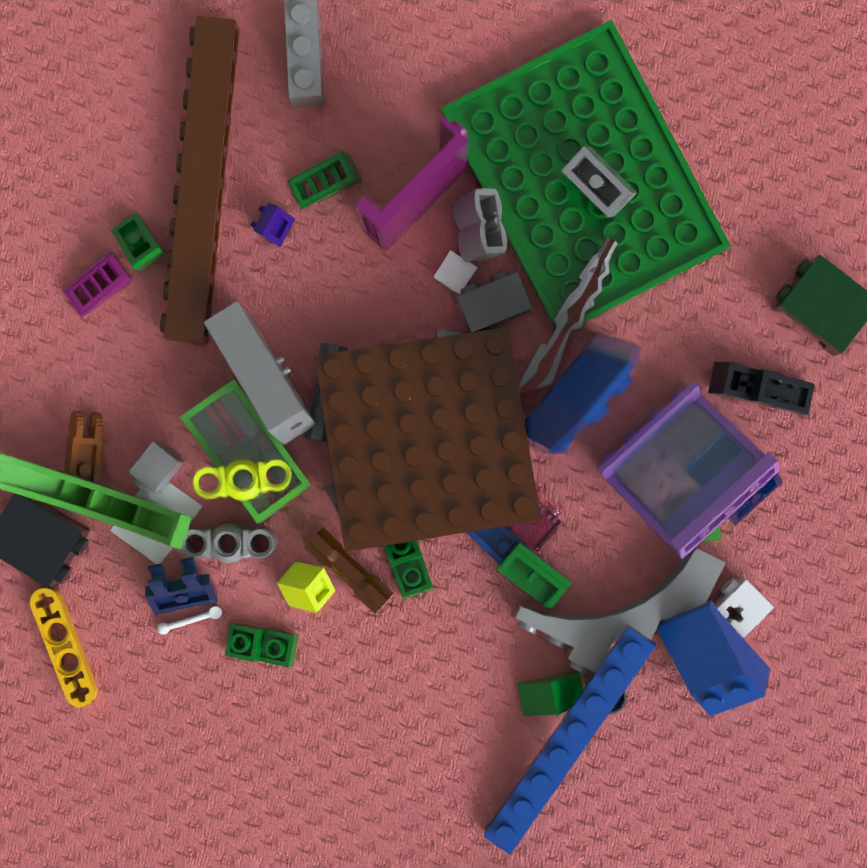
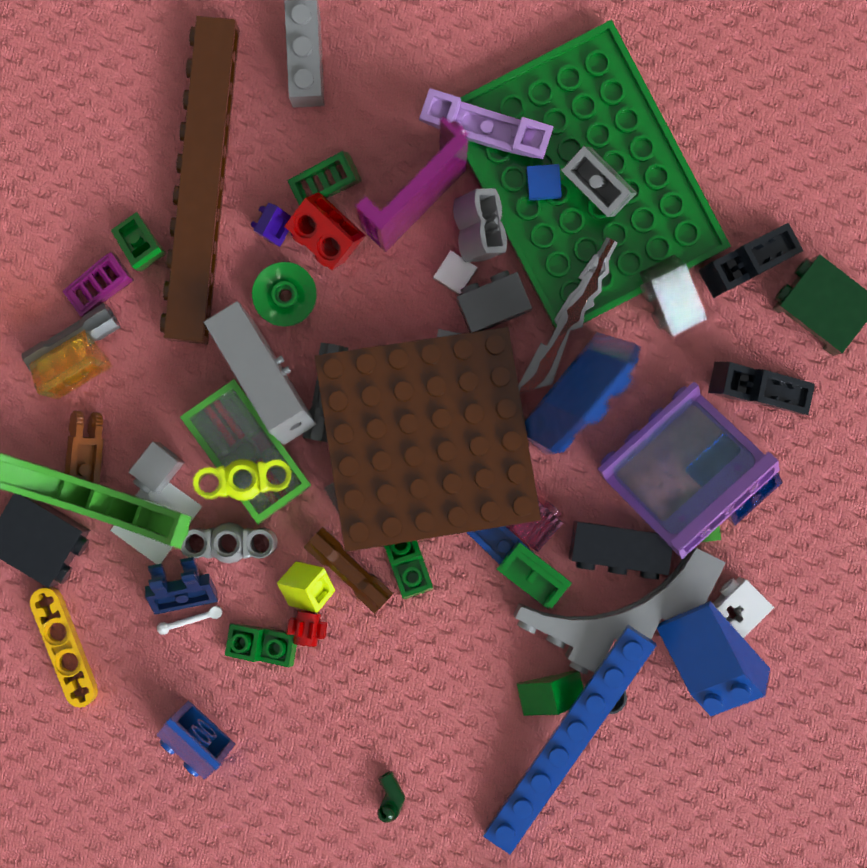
(68, 366): none -> clear yellow slope
(97, 323): none -> dark grey axle
(195, 740): none -> blue slope
(272, 282): none -> green dish
(307, 628): none -> red gear
(328, 224): none -> red brick
(393, 799): none -> dark green arm
(488, 127): none -> lavender slope
(543, 182): none -> blue tile
(619, 550): none -> black brick
(672, 296): none -> clear smoke brick
(750, 260): none -> black slope

